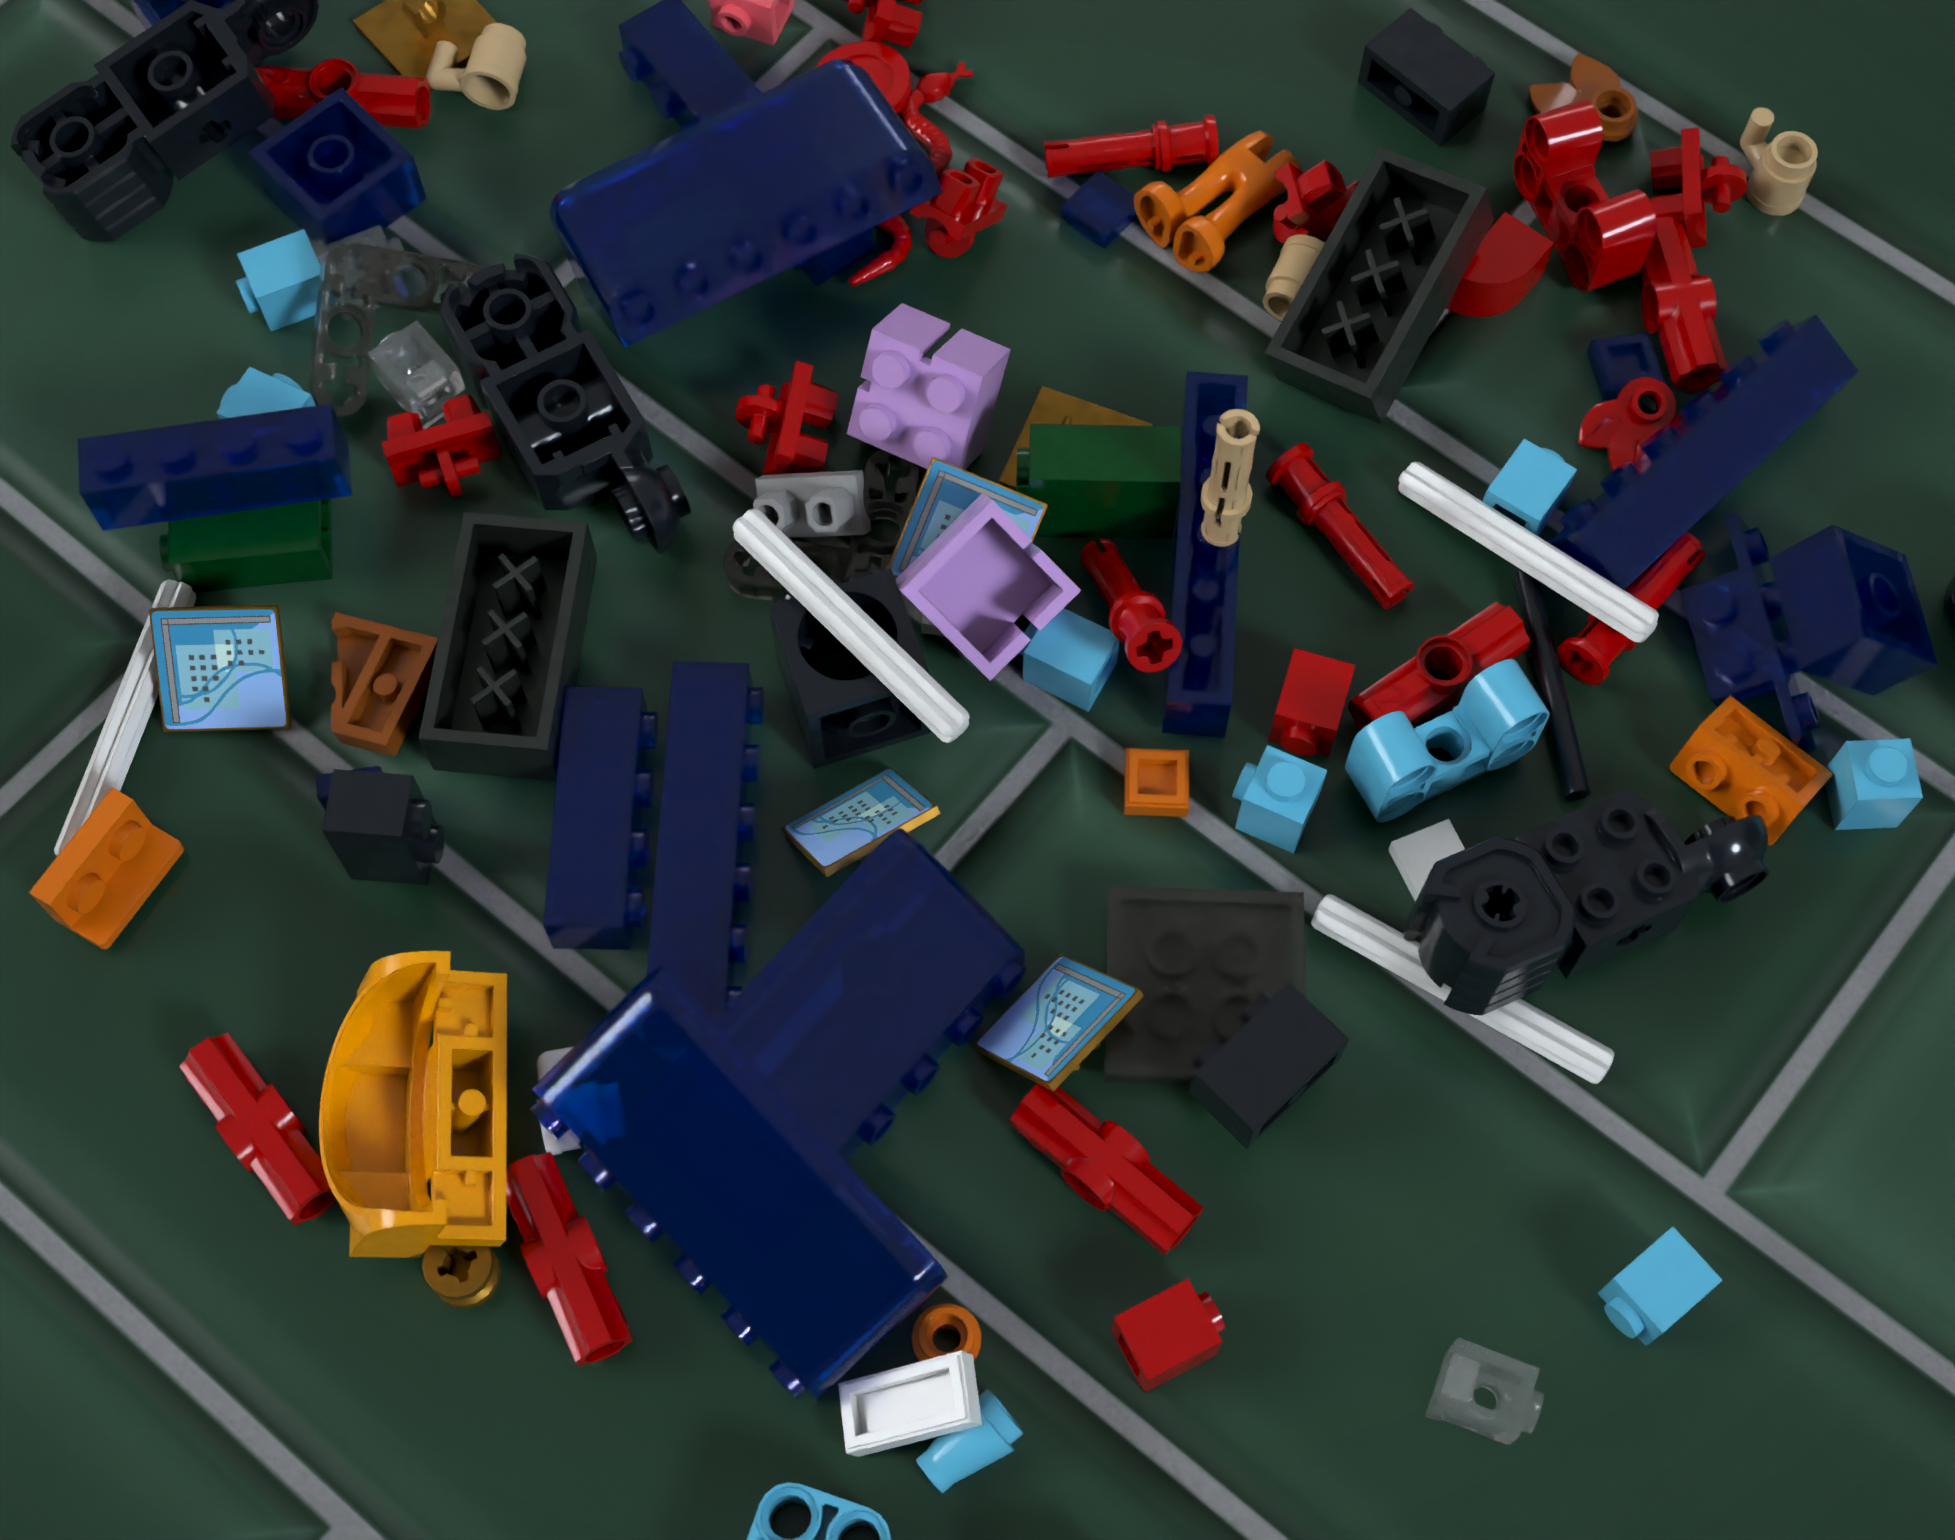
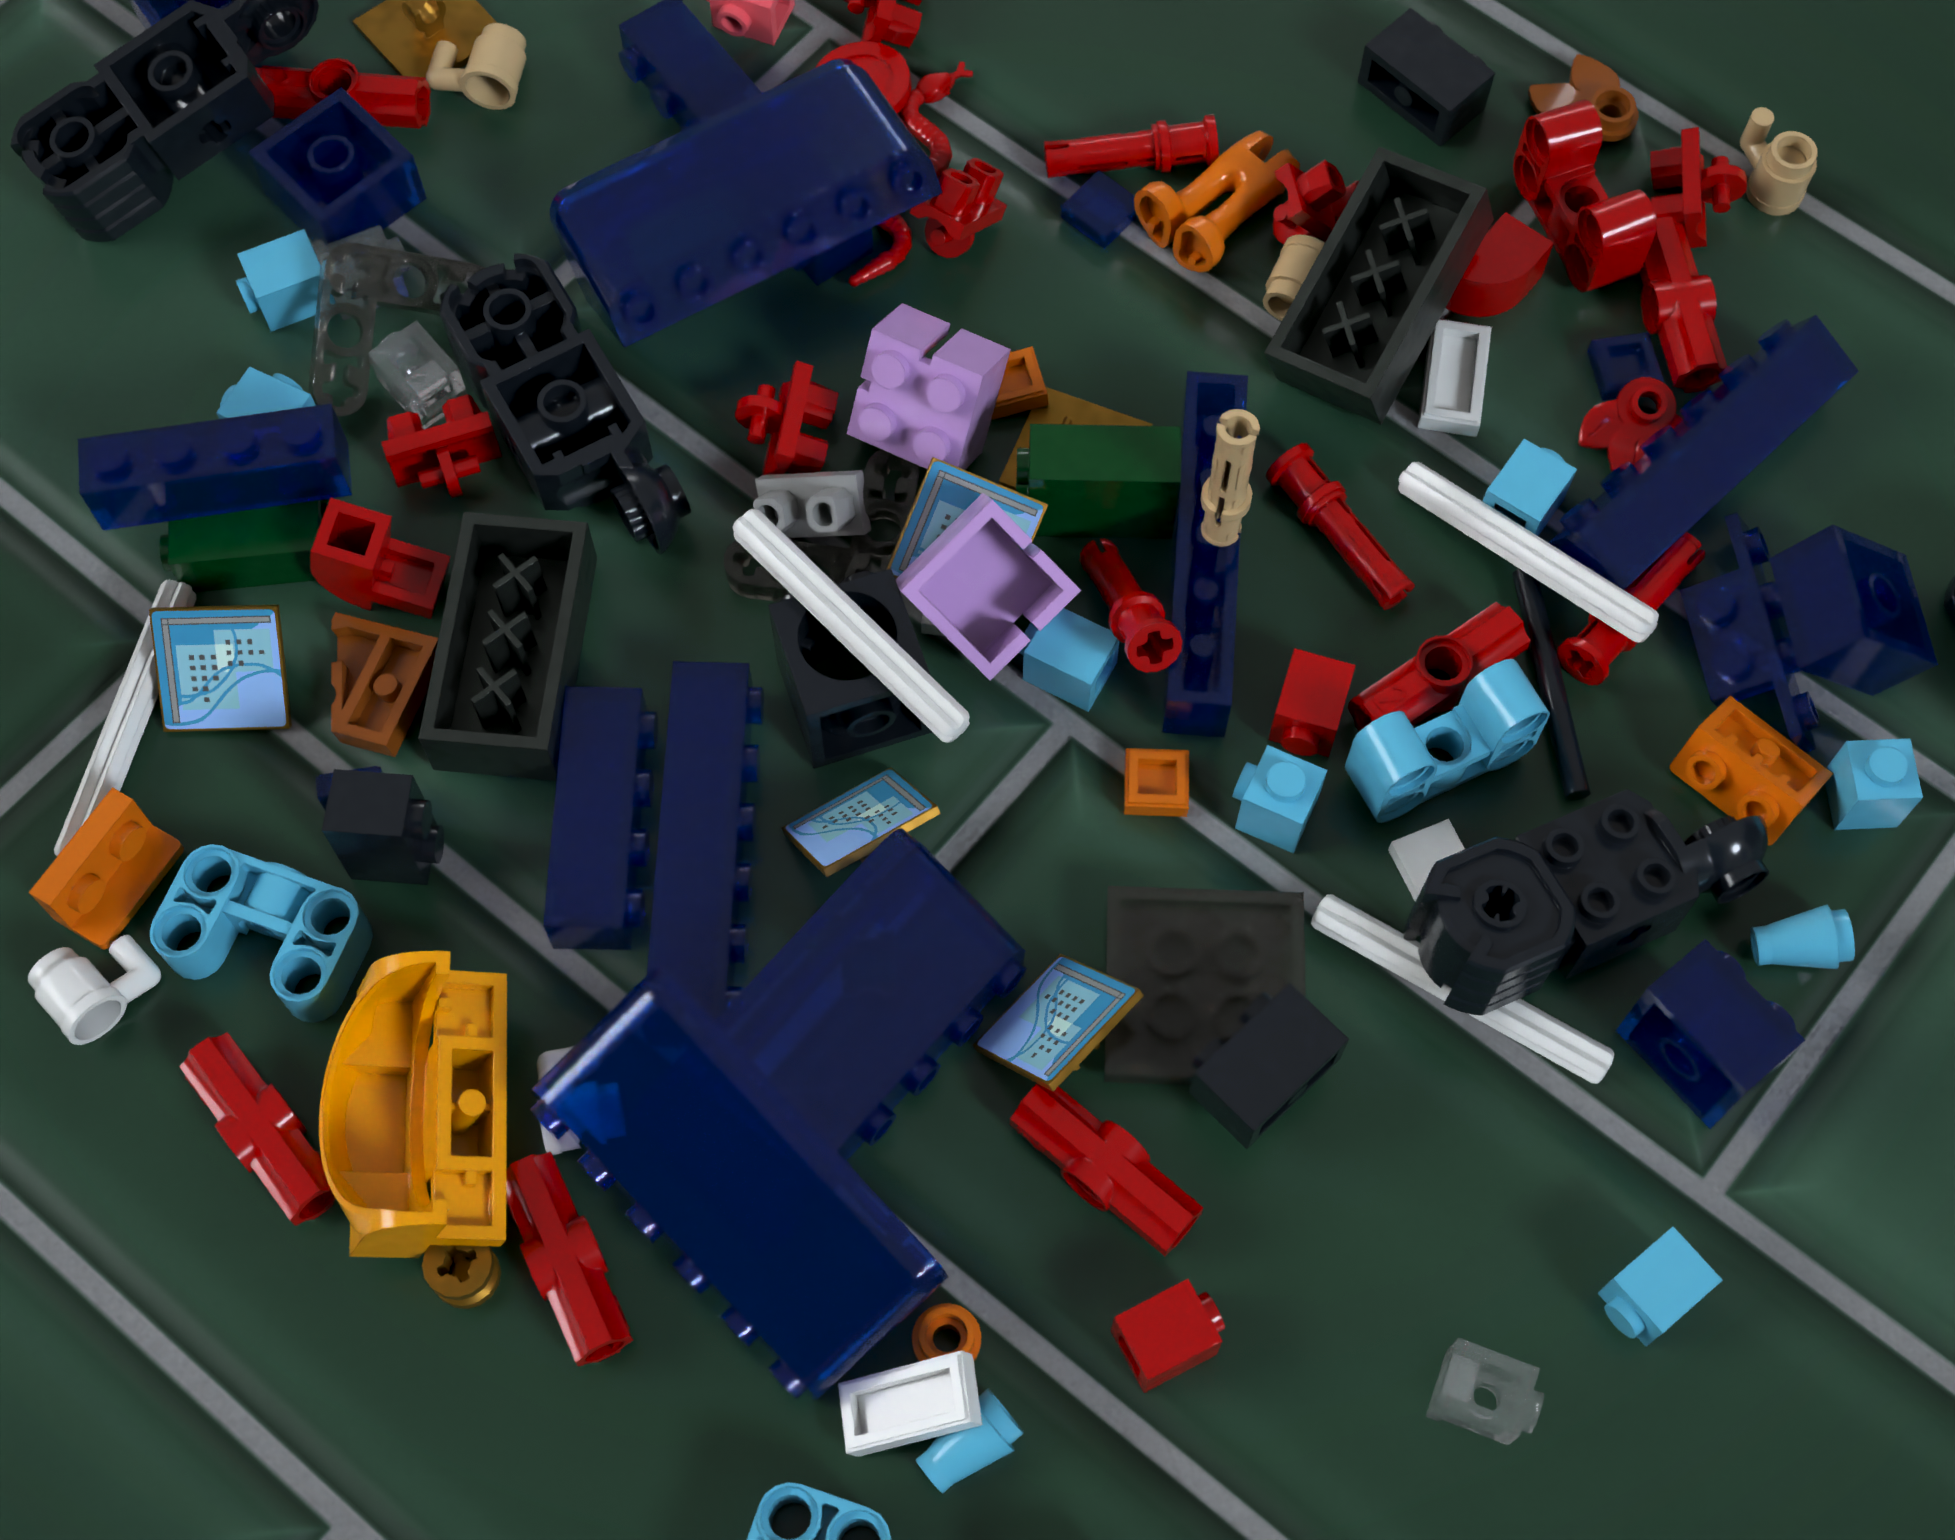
(80, 995): none -> white piece
(271, 902): none -> medium azure beam
(365, 566): none -> red brick
(1021, 385): none -> orange tile
(1454, 378): none -> white tile
(1709, 1032): none -> clear blue brick
(1805, 940): none -> medium azure cone

